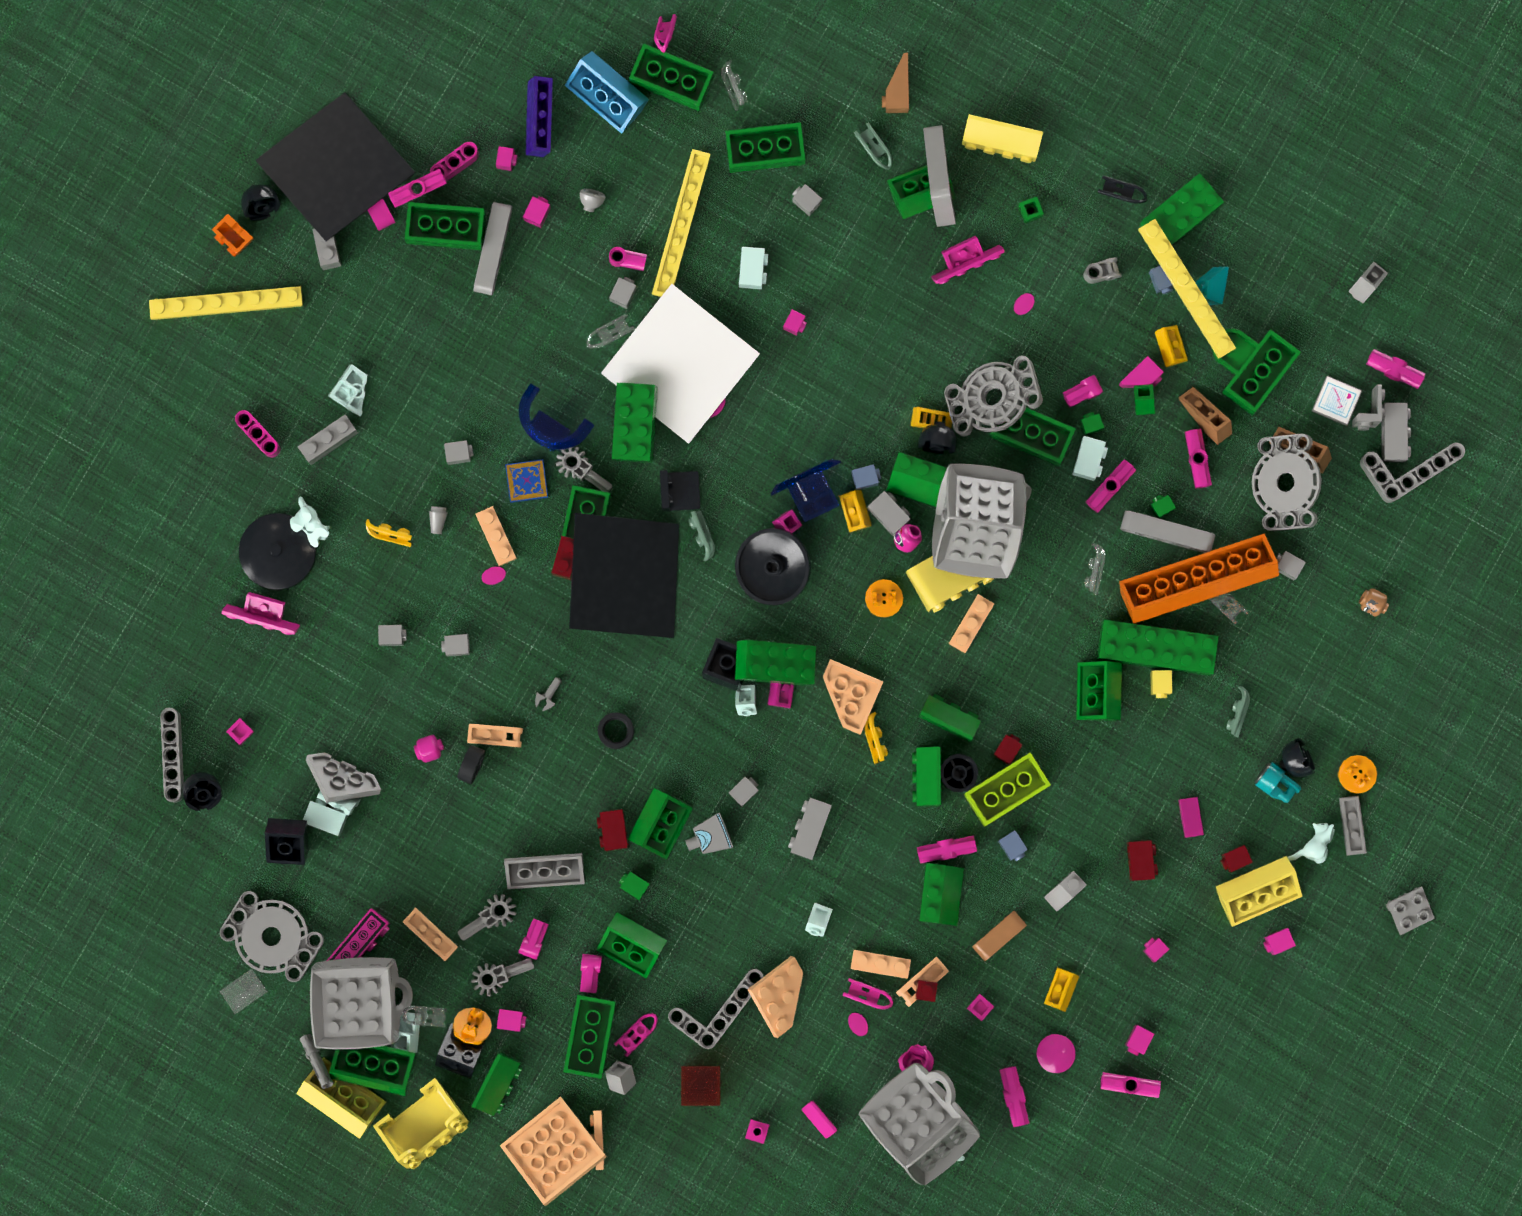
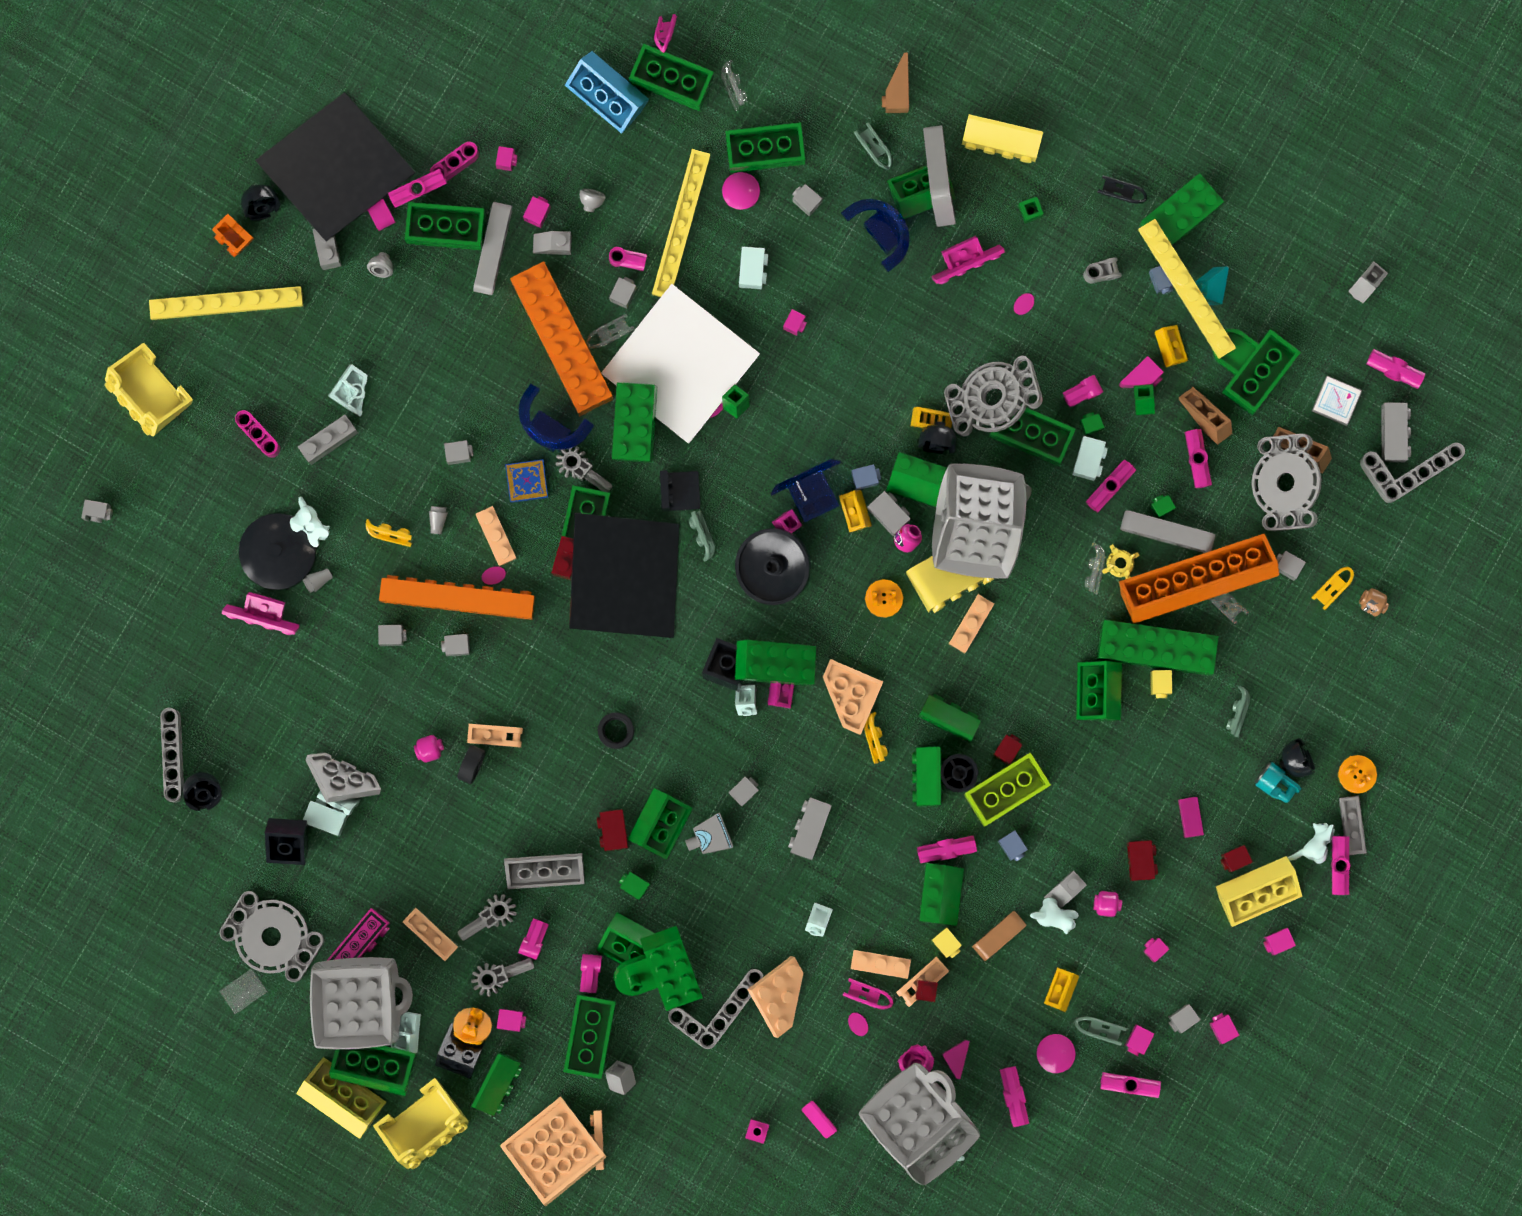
(96, 511): none -> light grey brick
(145, 390): none -> light yellow windscreen
(240, 731): dark pink plate -> none
(314, 1056): light grey pin -> none
(316, 580): none -> light grey cone
(380, 265): none -> light grey brick
(421, 1016): clear piece -> none
(456, 598): none -> orange brick
(539, 116): dark purple brick -> none
(549, 693): light grey bar -> none
(552, 243): none -> light grey slope
(561, 338): none -> orange brick
(640, 1030): dark pink piece -> none
(661, 967): none -> green brick
(700, 1085): clear red brick -> none
(735, 401): none -> green brick
(741, 190): none -> dark pink dish
(885, 227): none -> clear blue piece
(947, 943): none -> light yellow brick
(956, 1058): none -> dark pink slope
(980, 1007): dark pink plate -> none
(1053, 916): none -> light aqua animal
(1096, 1028): none -> sand green piece
(1107, 903): none -> dark pink head
(1113, 569): none -> light yellow piece
(1183, 1019): none -> light grey brick
(1223, 1028): none -> dark pink brick
(1336, 584): none -> yellow piece
(1340, 879): none -> dark pink piece
(1365, 421): light grey bracket -> none
(1410, 910): light grey hinge -> none

